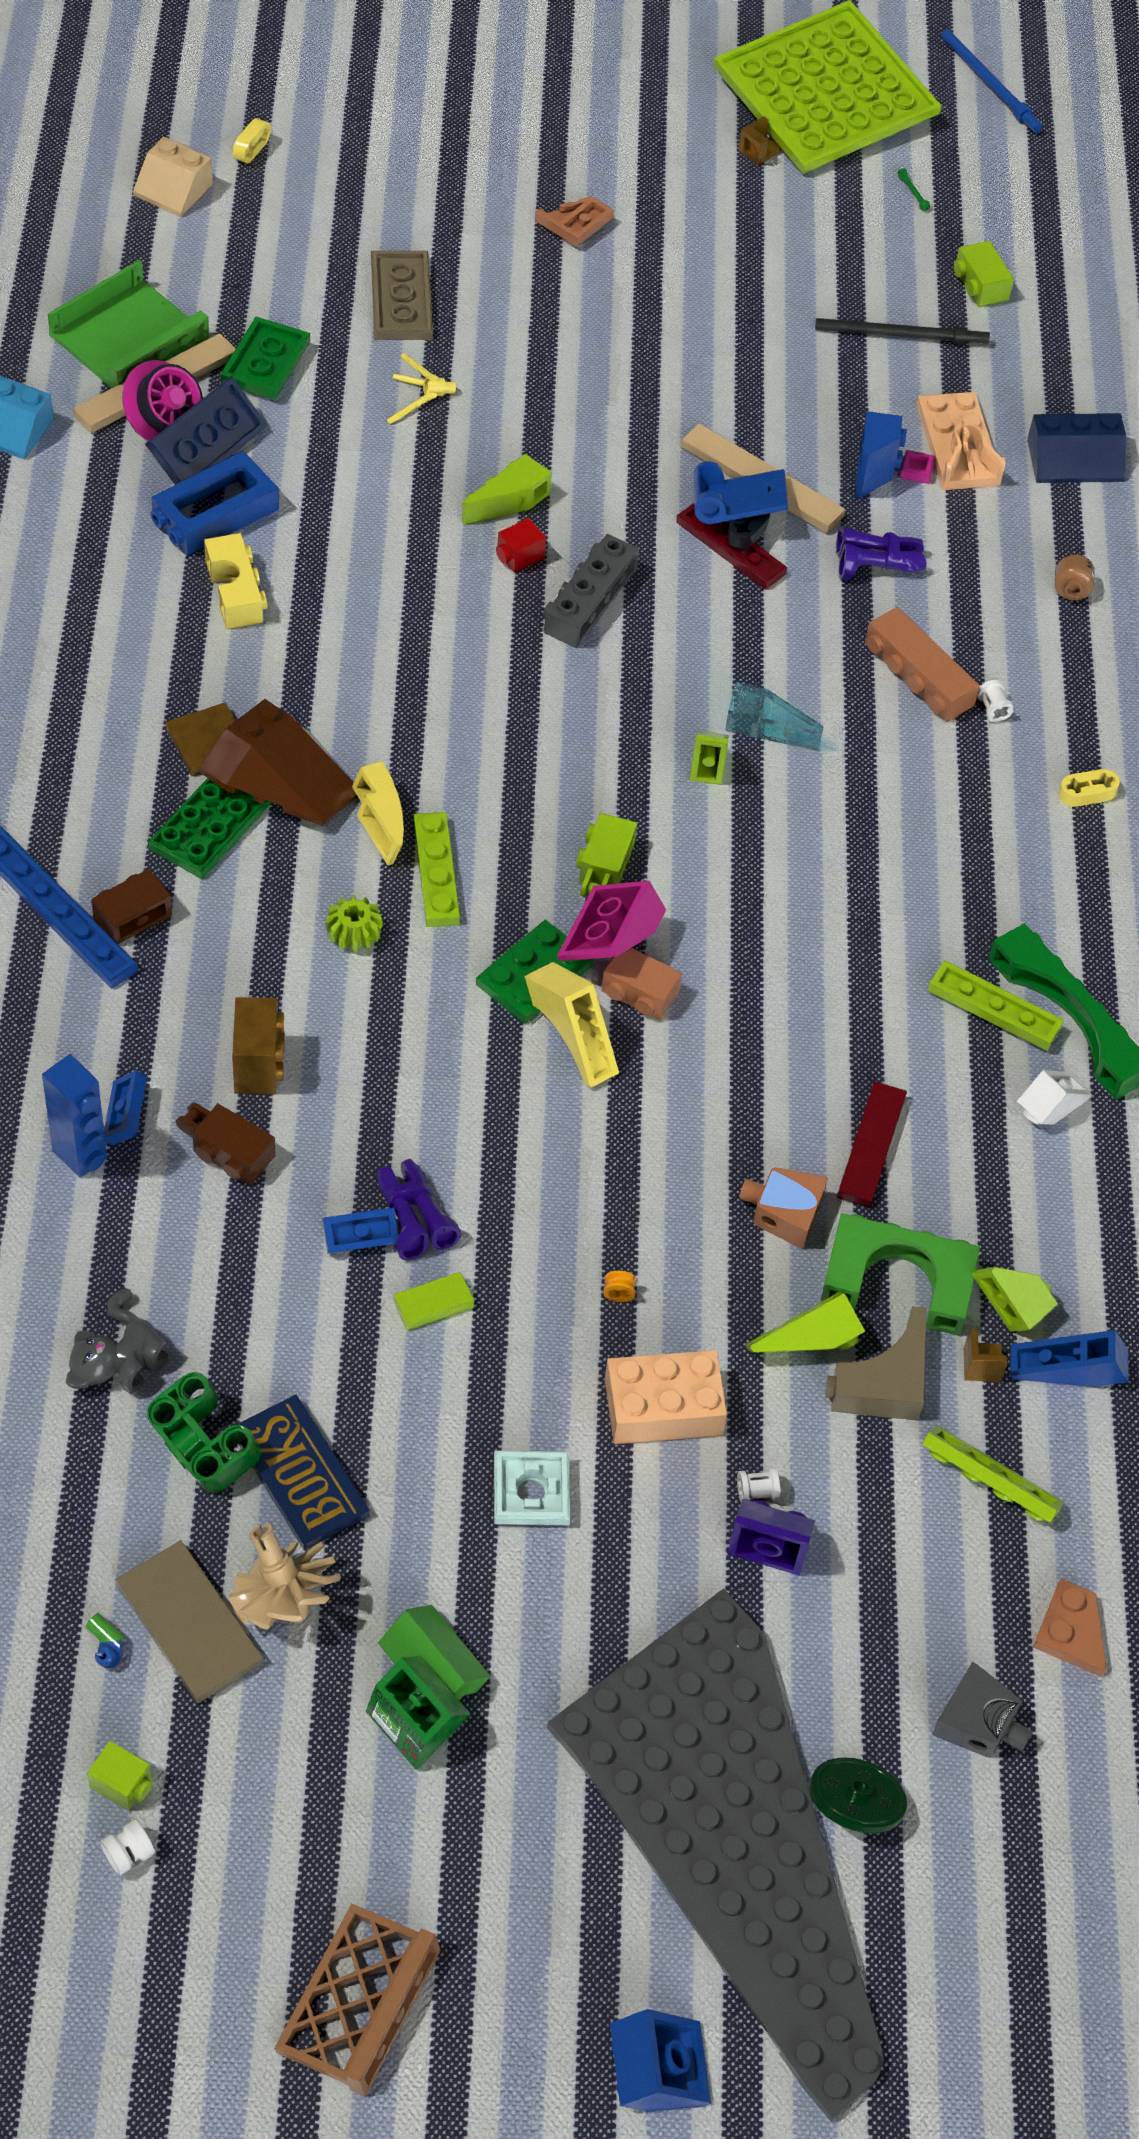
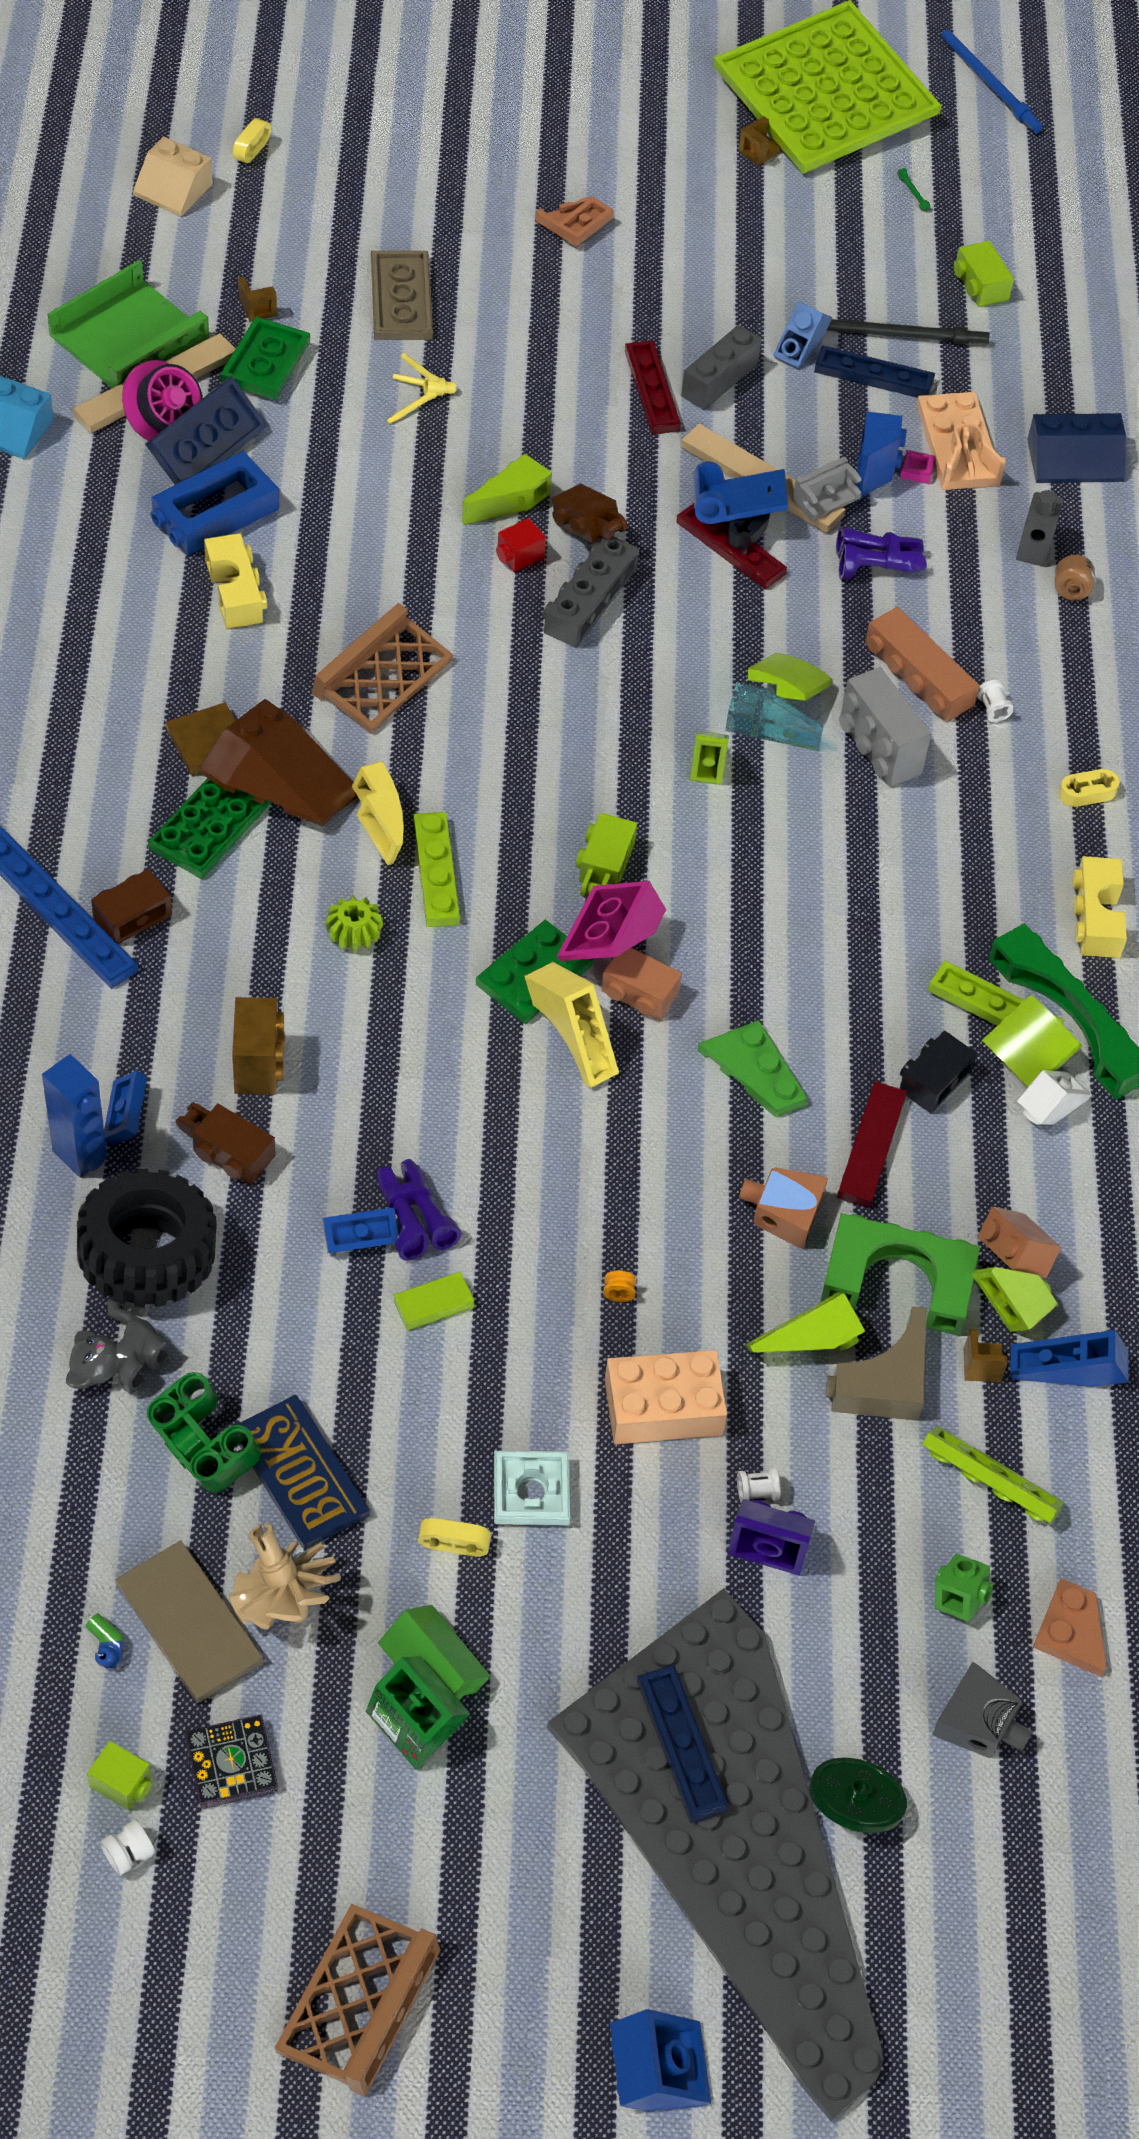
(146, 1273): none -> black tyre
(231, 1761): none -> tile
(257, 302): none -> pearl gold panel
(358, 657): none -> medium nougat fence
(454, 1537): none -> light yellow beam
(587, 513): none -> reddish brown brick
(652, 387): none -> dark red tile
(682, 1743): none -> dark blue tile
(721, 367): none -> dark grey brick
(758, 1066): none -> bright green wing
(793, 676): none -> lime slope
(802, 335): none -> medium blue slope
(827, 489): none -> light grey hinge
(874, 372): none -> dark blue tile
(884, 727): none -> light grey brick
(937, 1071): none -> black brick
(962, 1587): none -> bright green brick
(1019, 1242): none -> nougat brick
(1031, 1041): none -> lime slope
(1042, 515): none -> dark grey torso
(1099, 929): none -> light yellow arch

